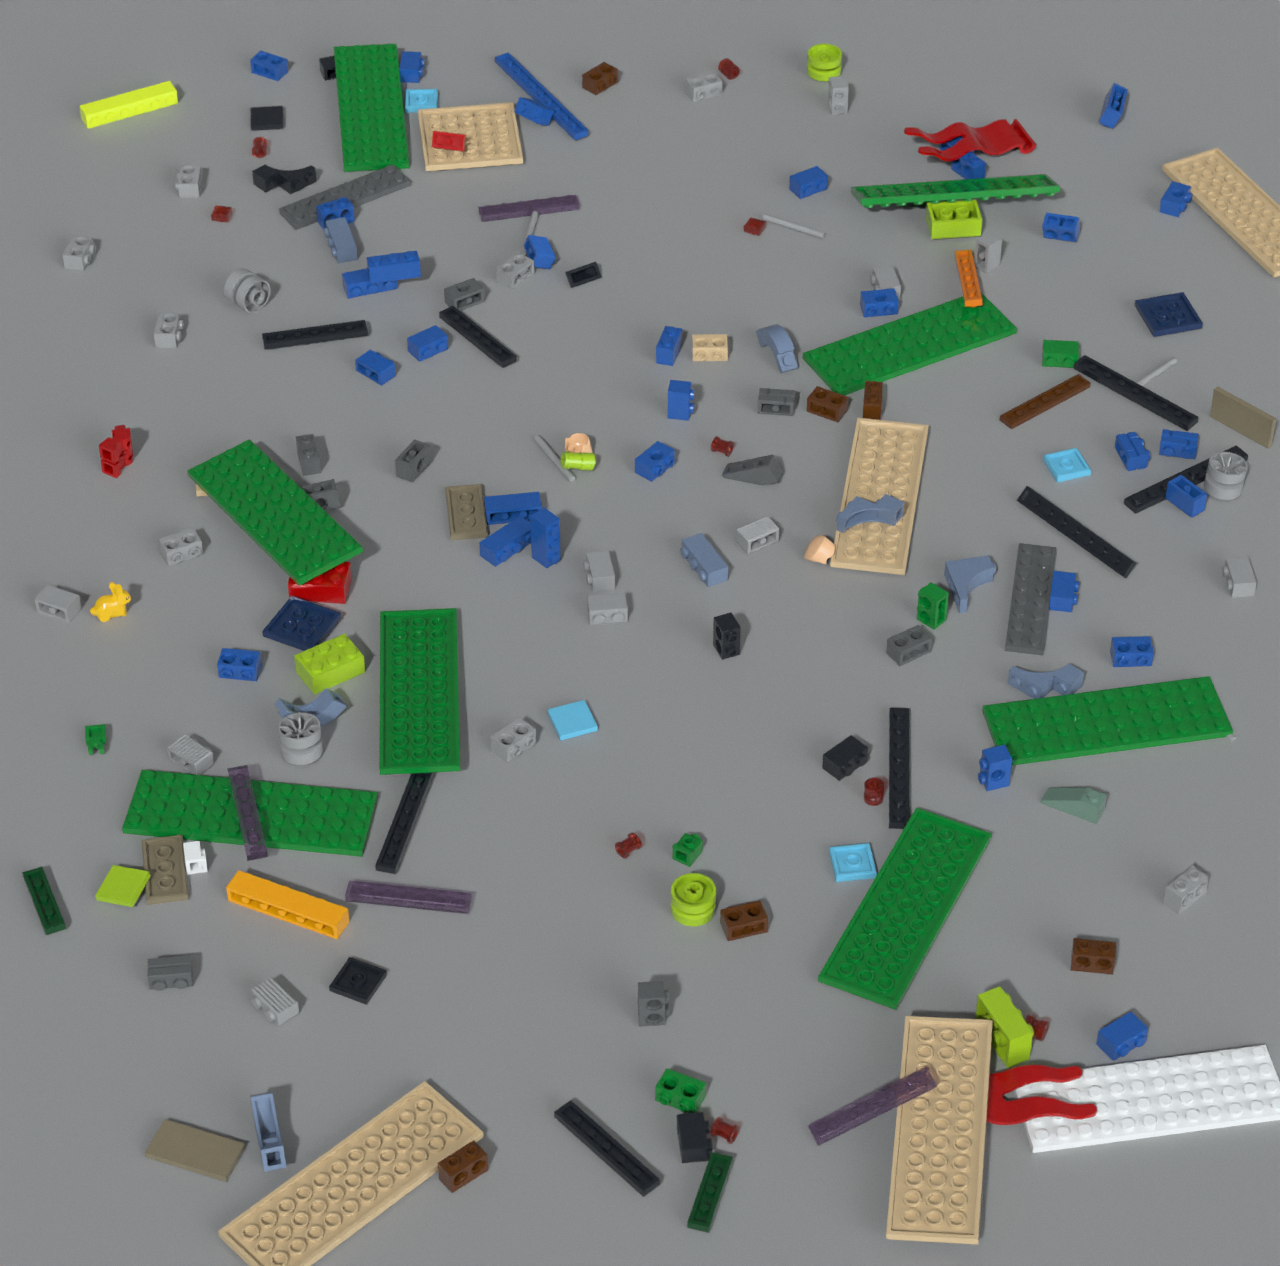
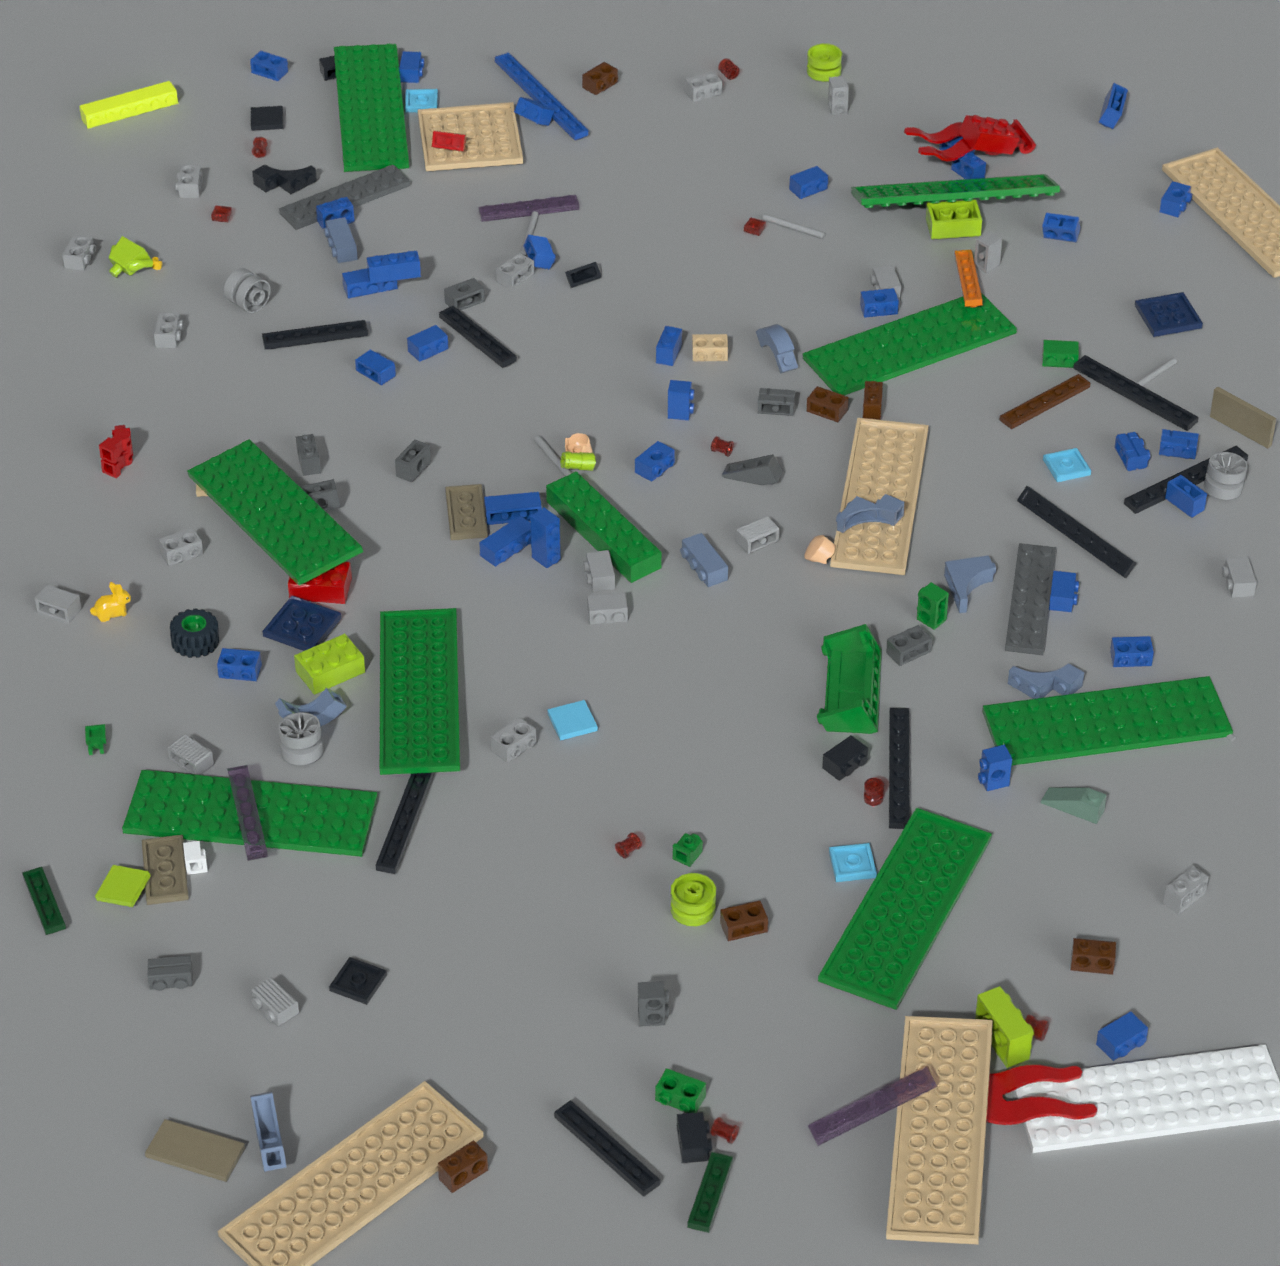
(130, 257): none -> lime torso
(194, 633): none -> black wheel
(288, 904): light orange brick -> none
(408, 897): clear purple plate -> none
(603, 526): none -> green brick
(726, 635): black brick -> none
(851, 681): none -> green windscreen
(989, 134): none -> red brick

